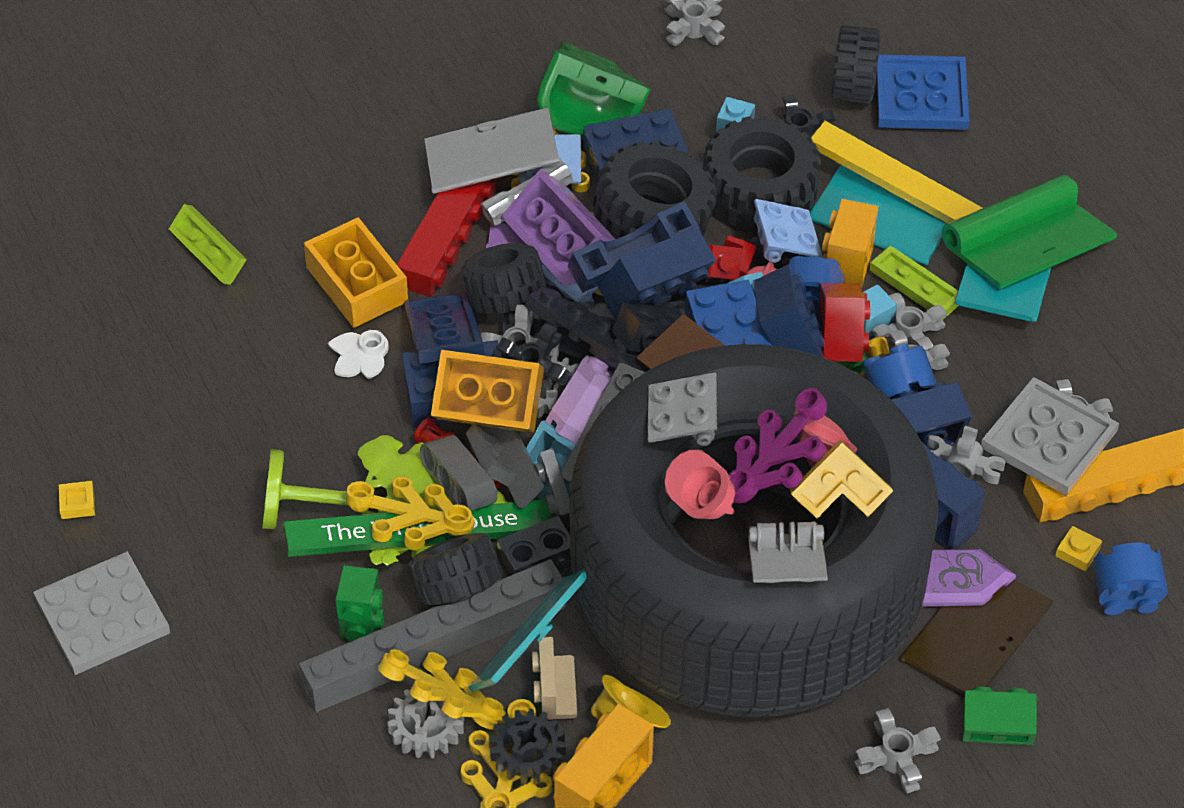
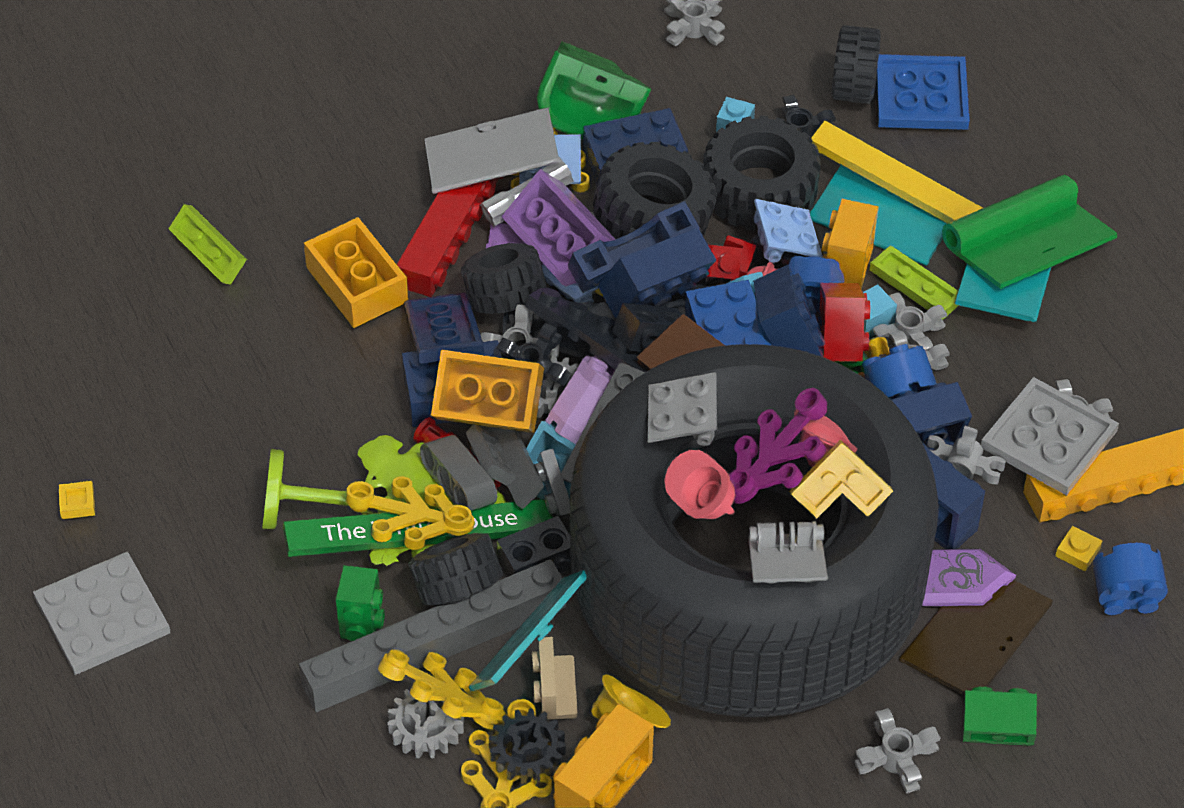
(360, 353): white plate -> none

